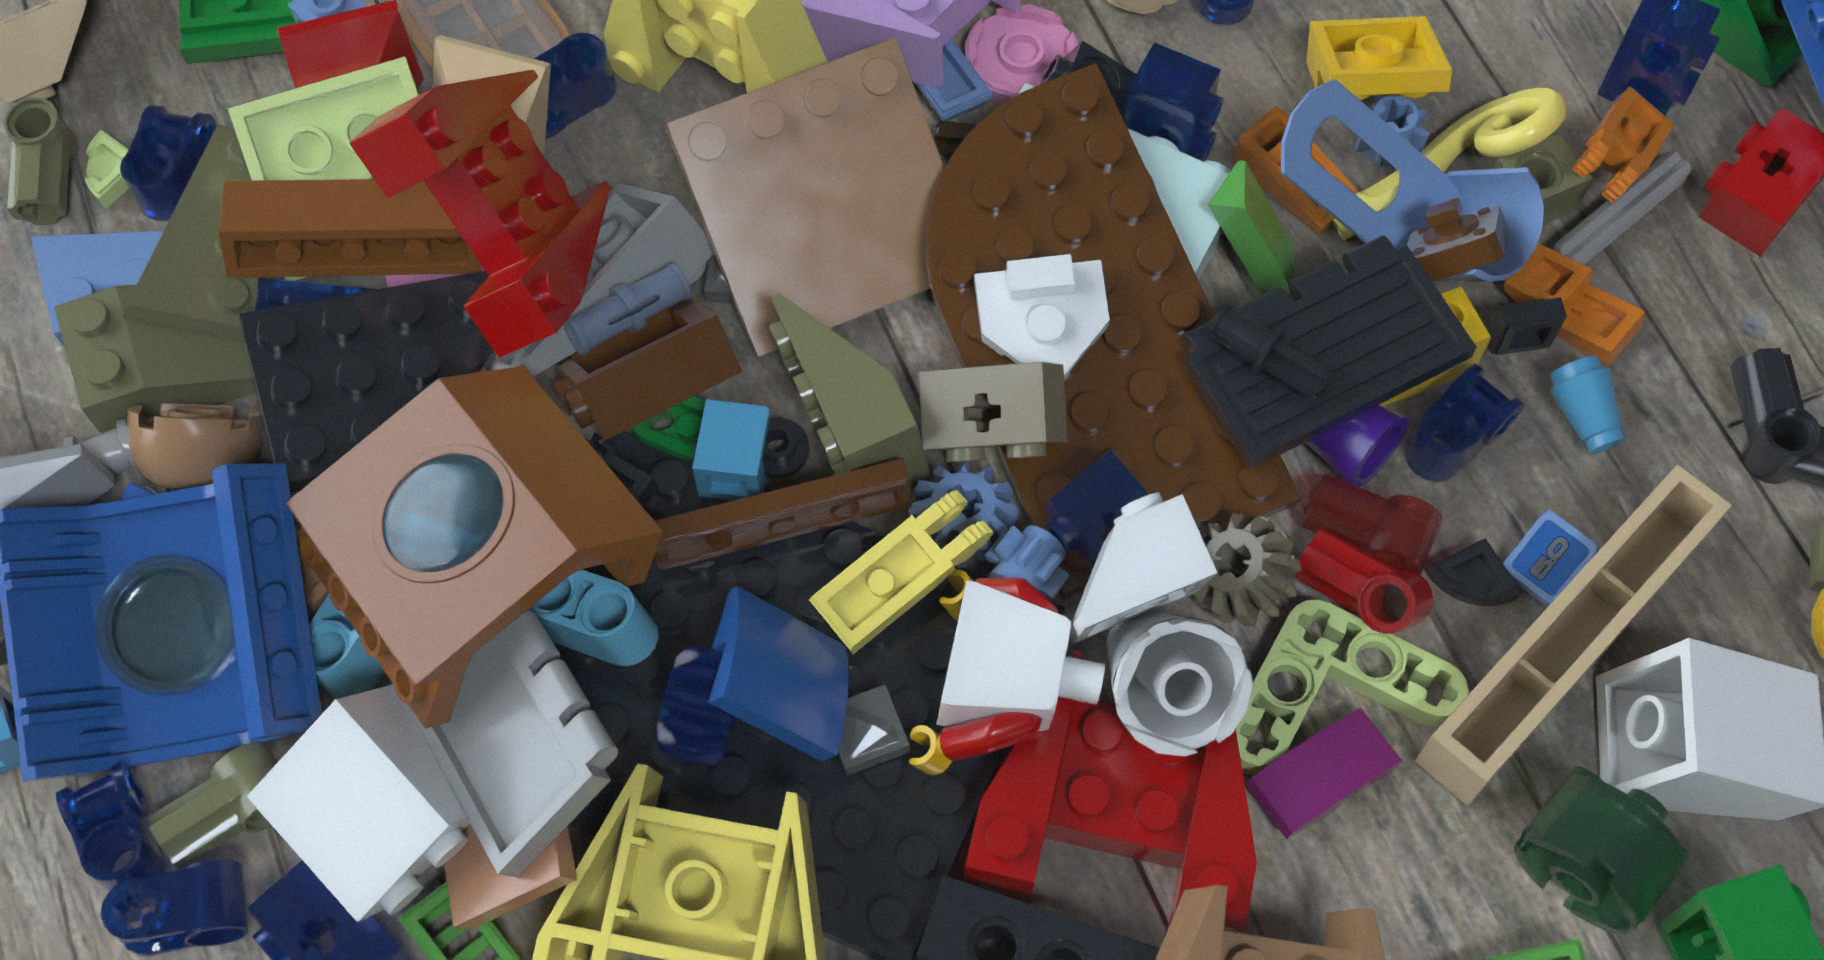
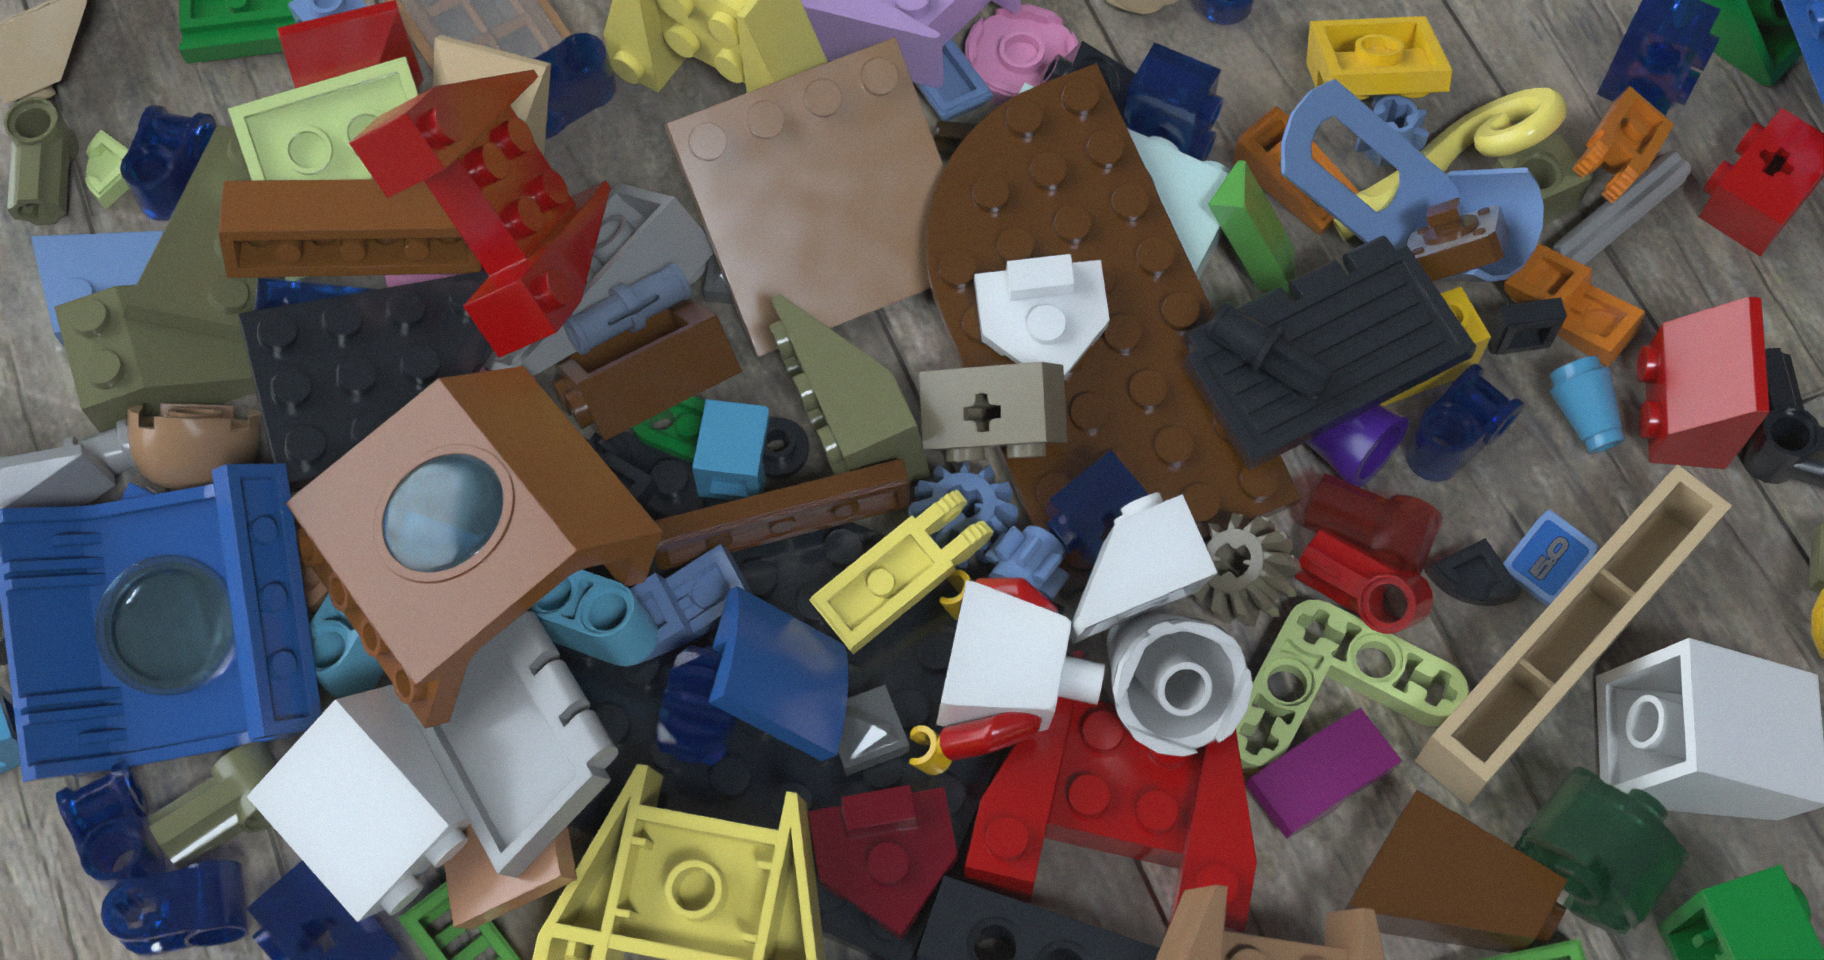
(690, 599): none -> medium blue slope
(885, 851): none -> dark red plate
(1457, 884): none -> reddish brown slope
(1704, 385): none -> slope

